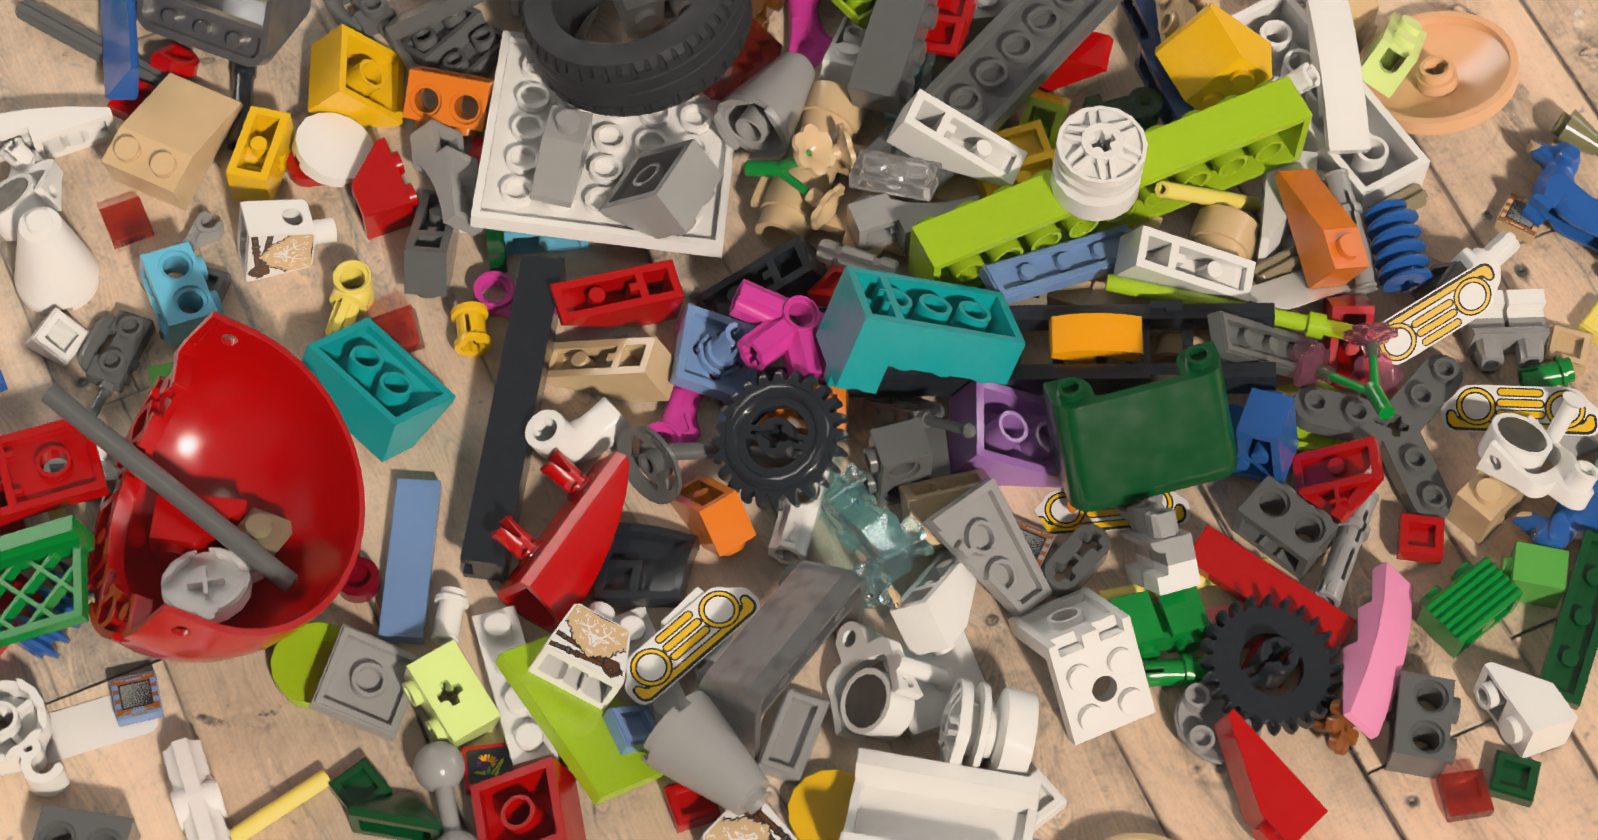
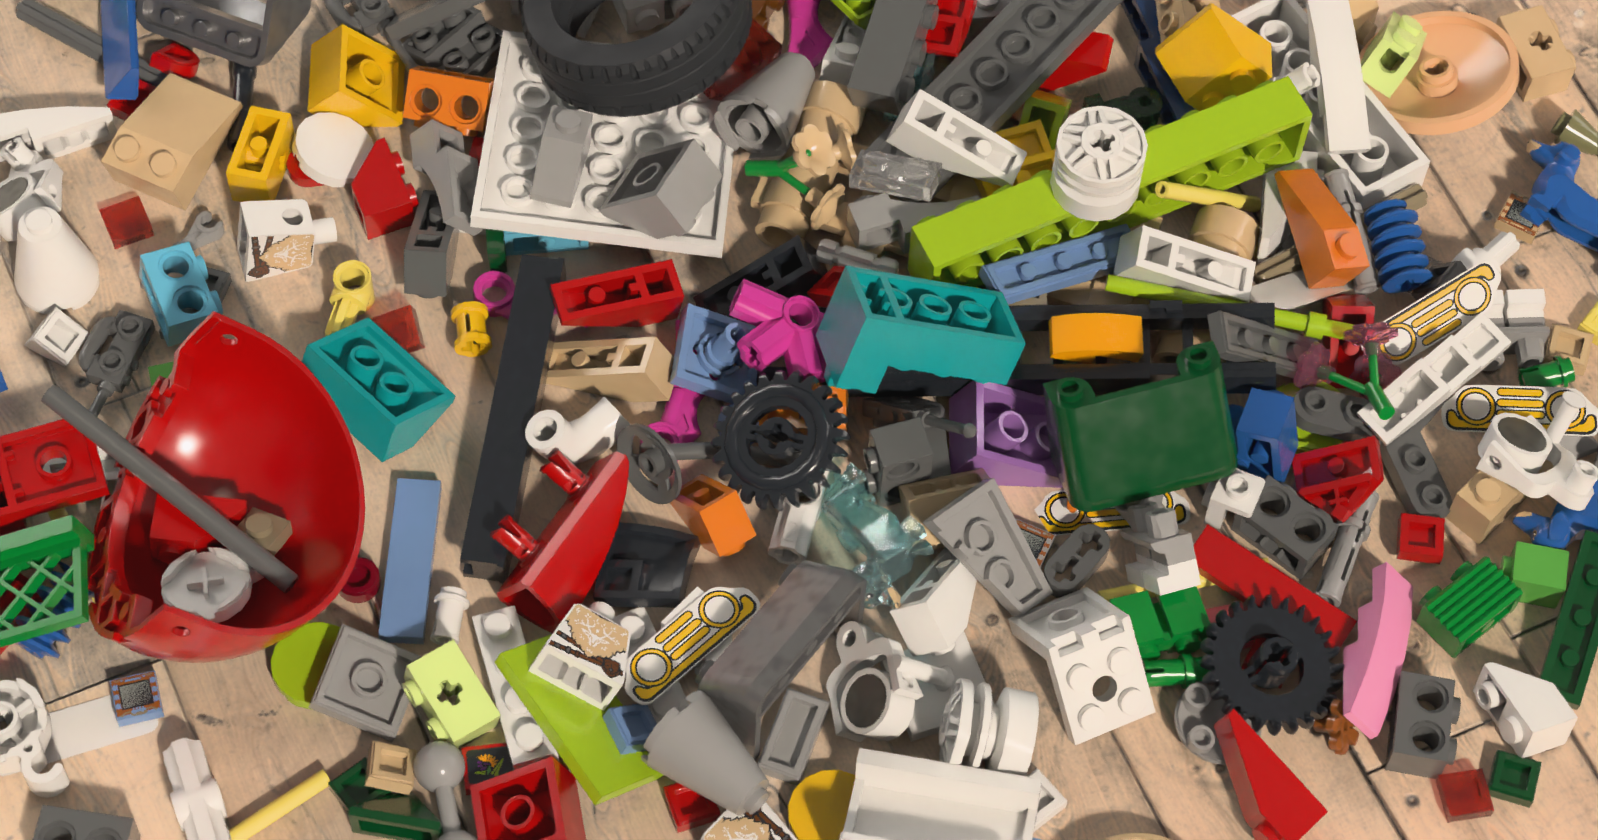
(390, 767): none -> tan tile
(1233, 493): none -> white bracket
(1437, 377): none -> white slope
(1543, 59): none -> tan brick

